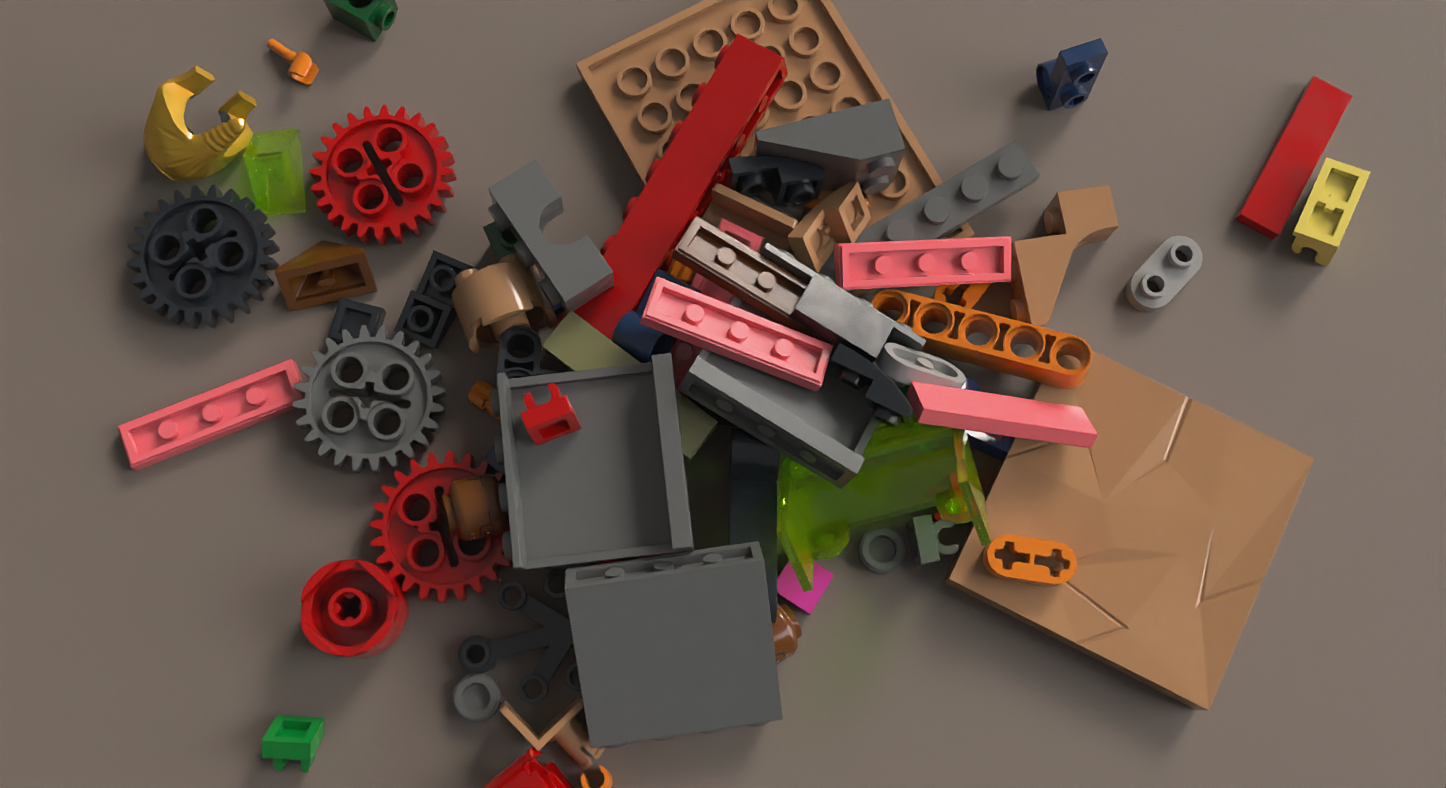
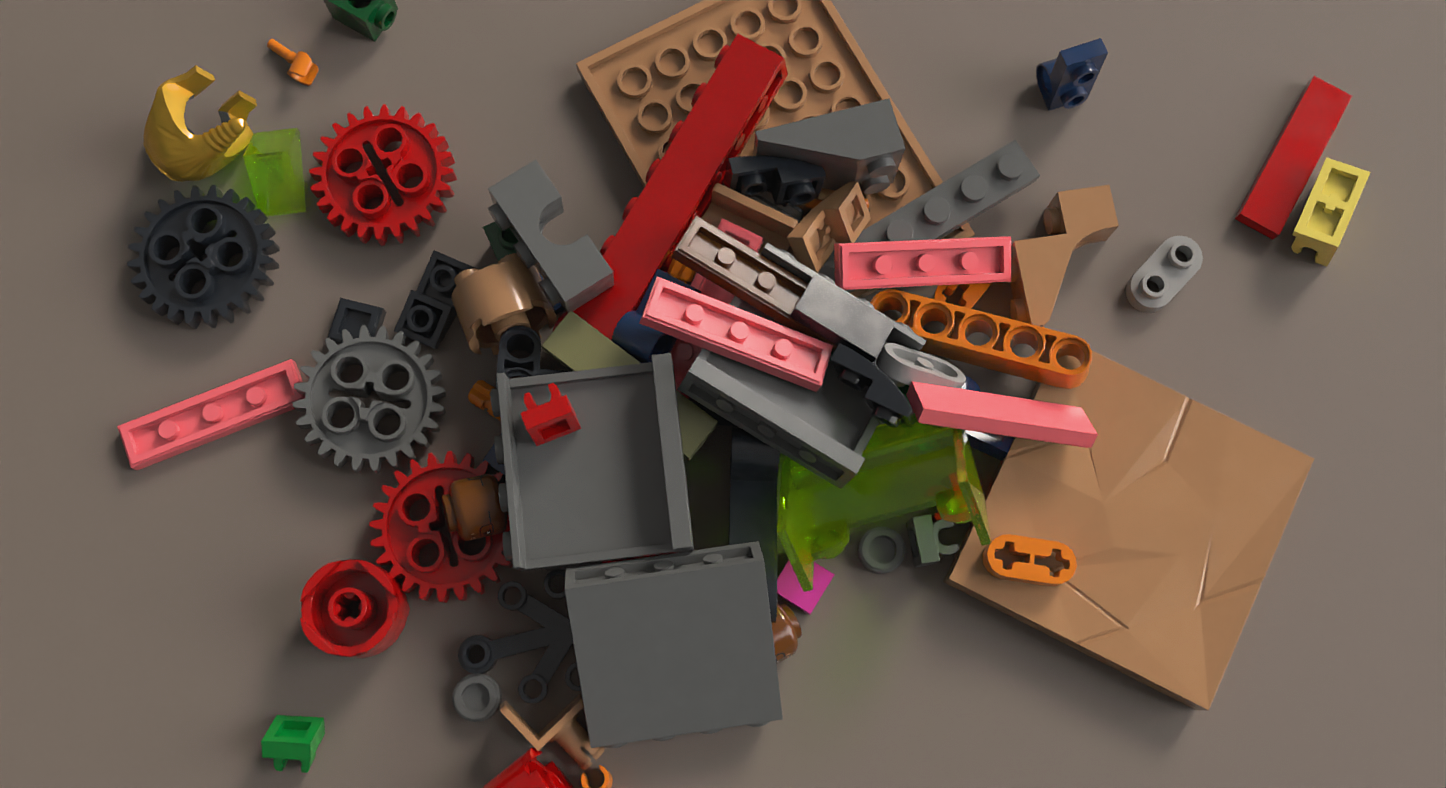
(325, 275): reddish brown slope -> none

